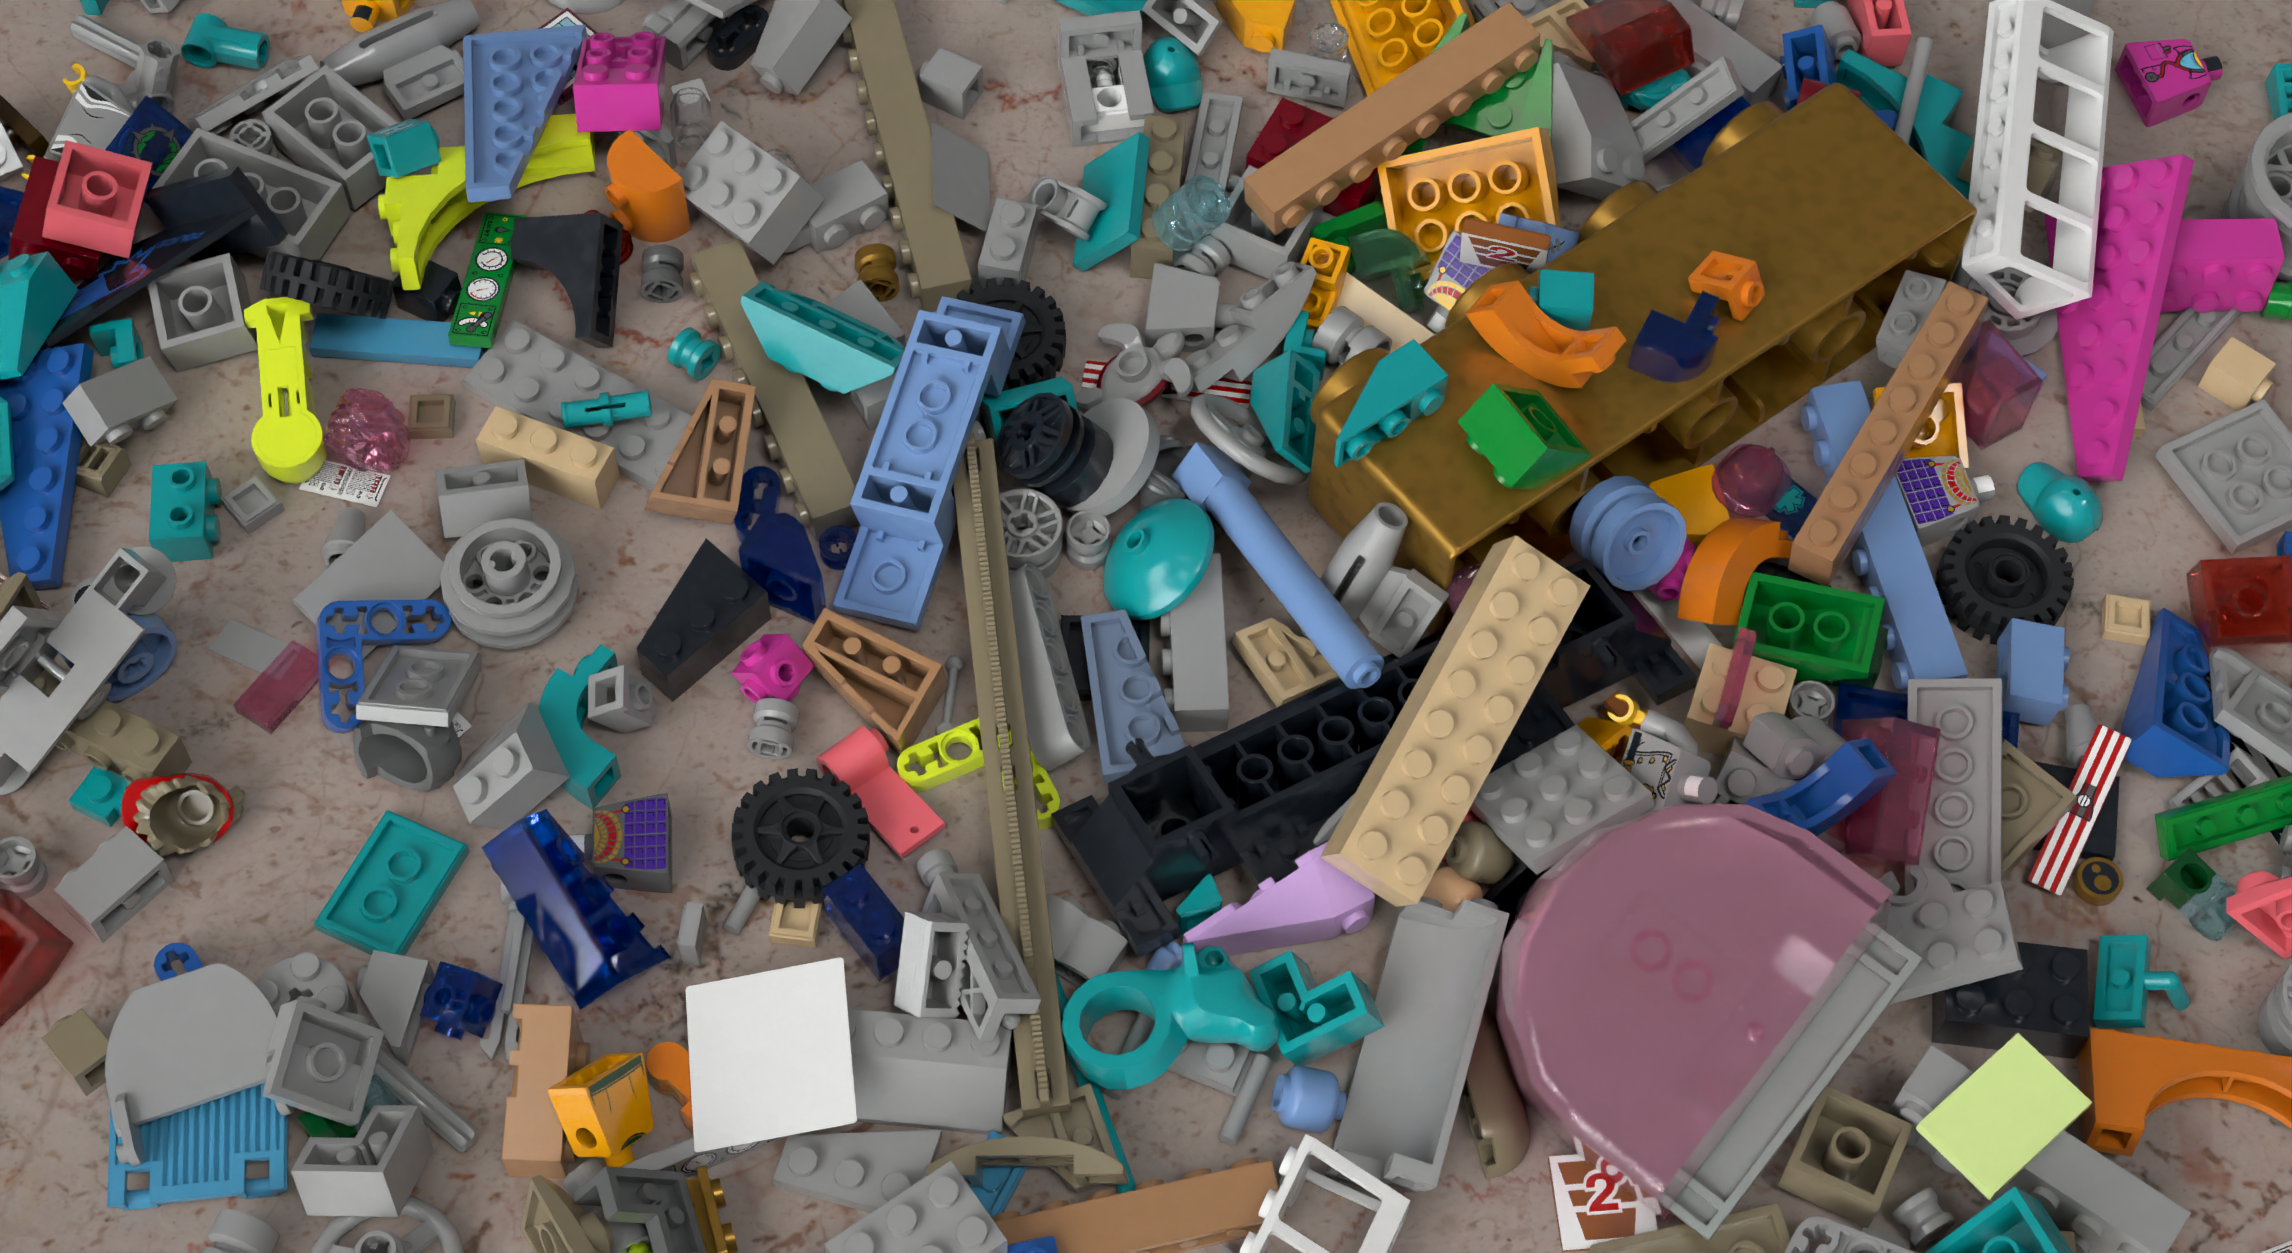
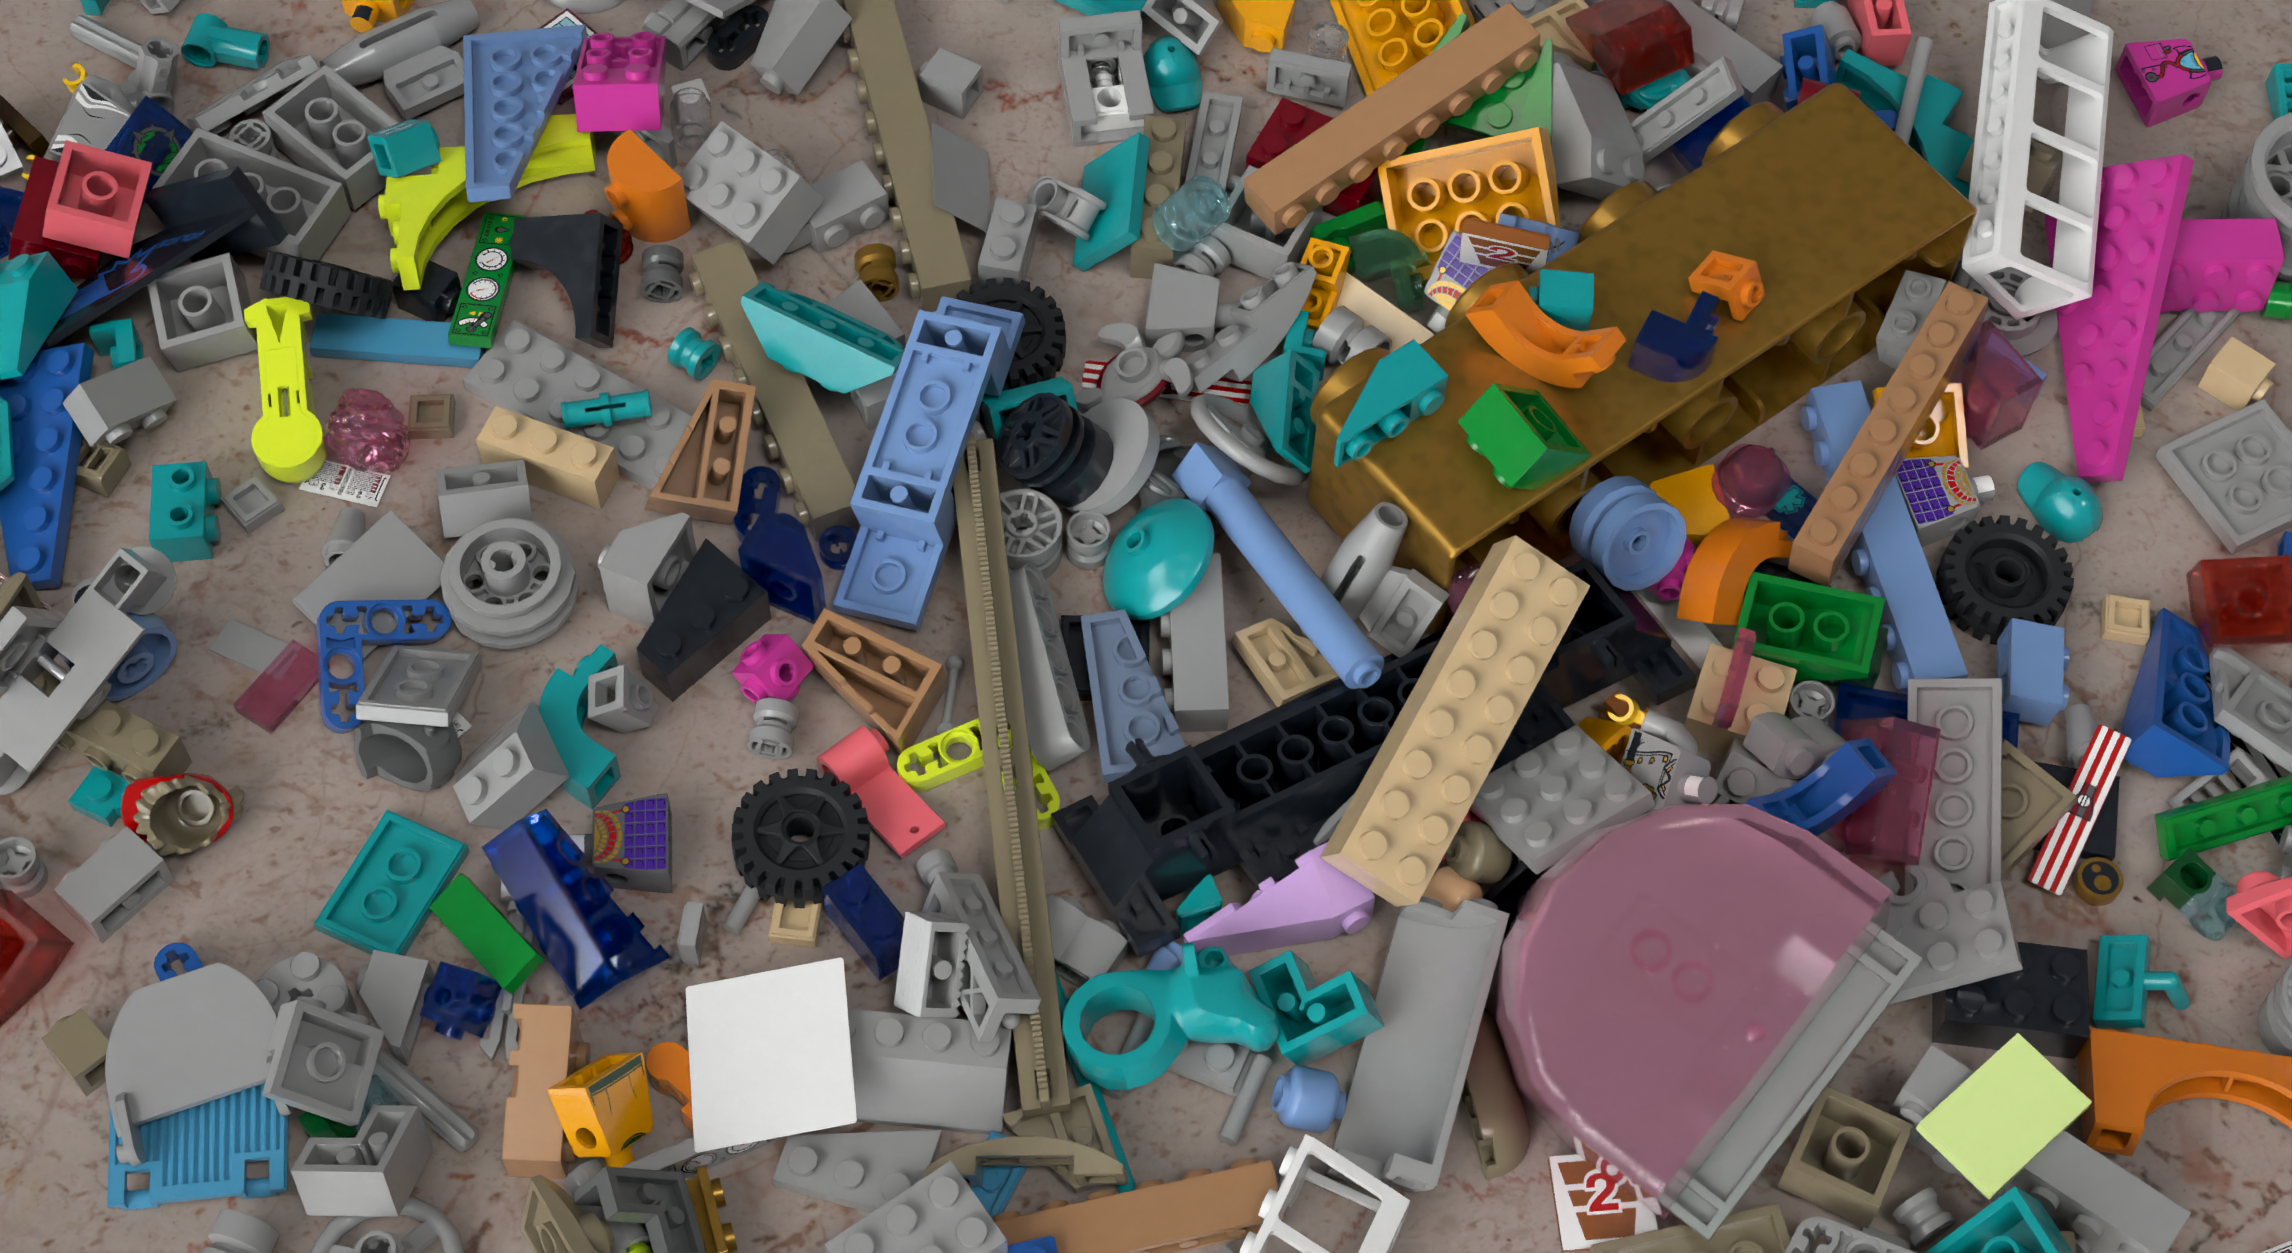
(486, 933): none -> green tile
(646, 566): none -> light grey slope

